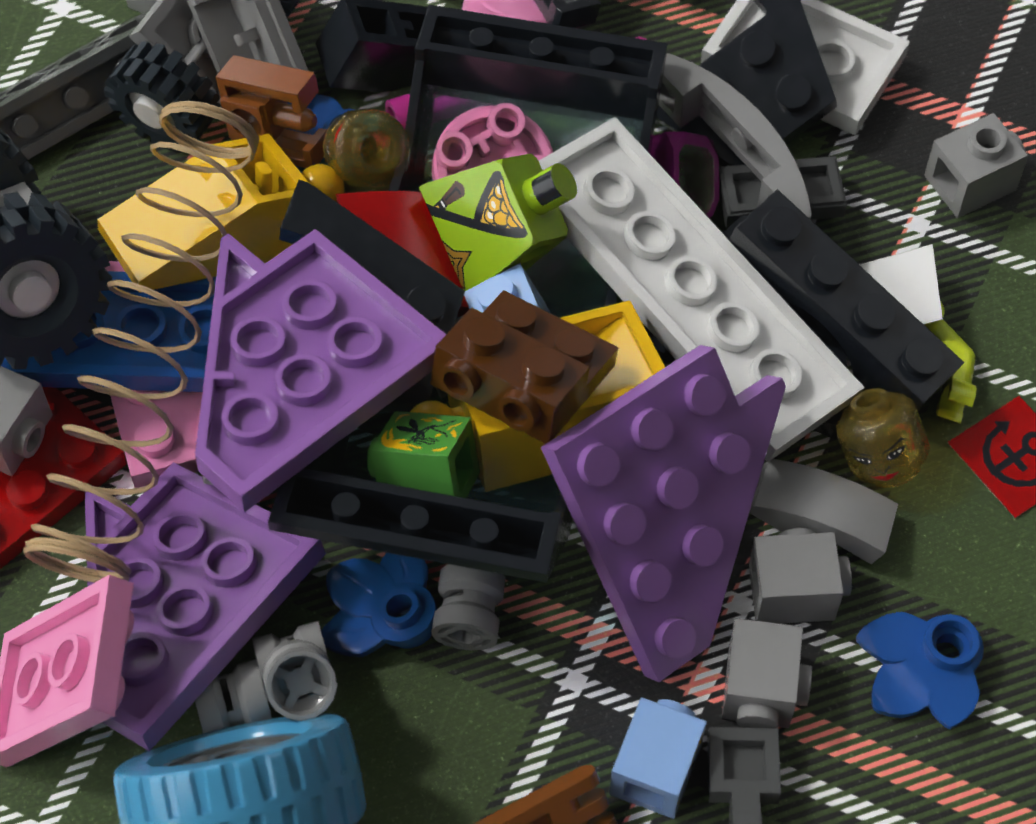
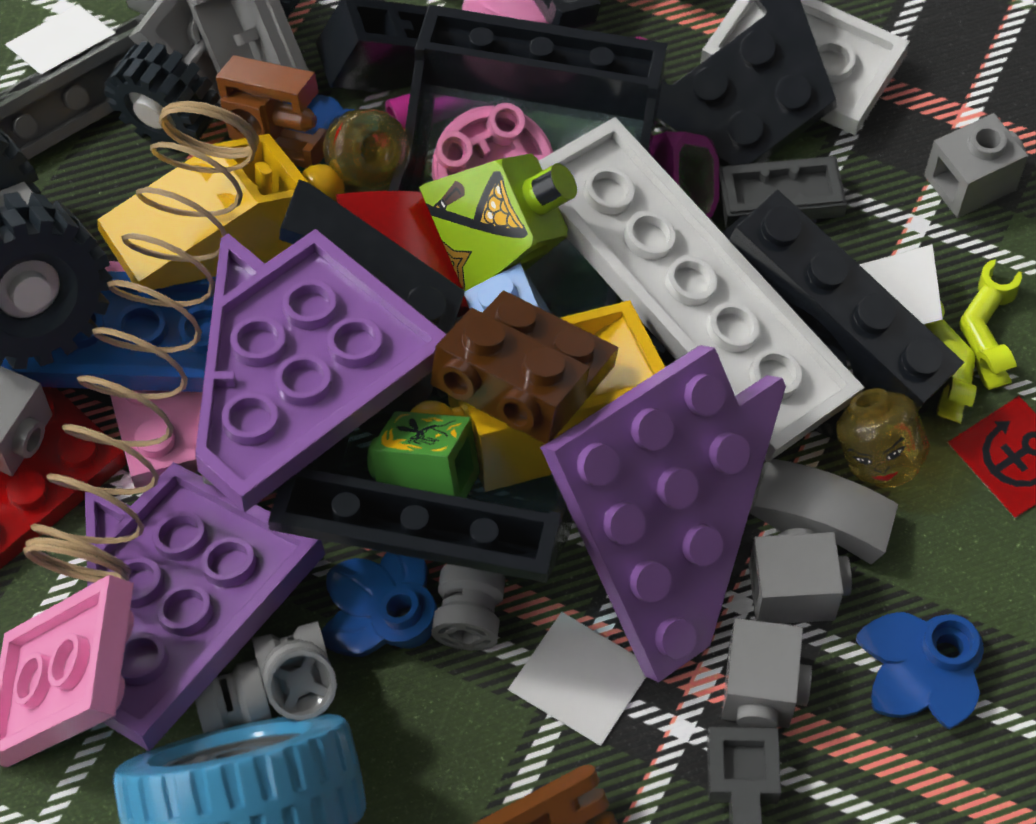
(60, 39): none -> white sticker
(579, 678): none -> white sticker
(657, 756): light blue brick -> none
(696, 92): light grey slope -> none
(991, 358): none -> neon yellow arm

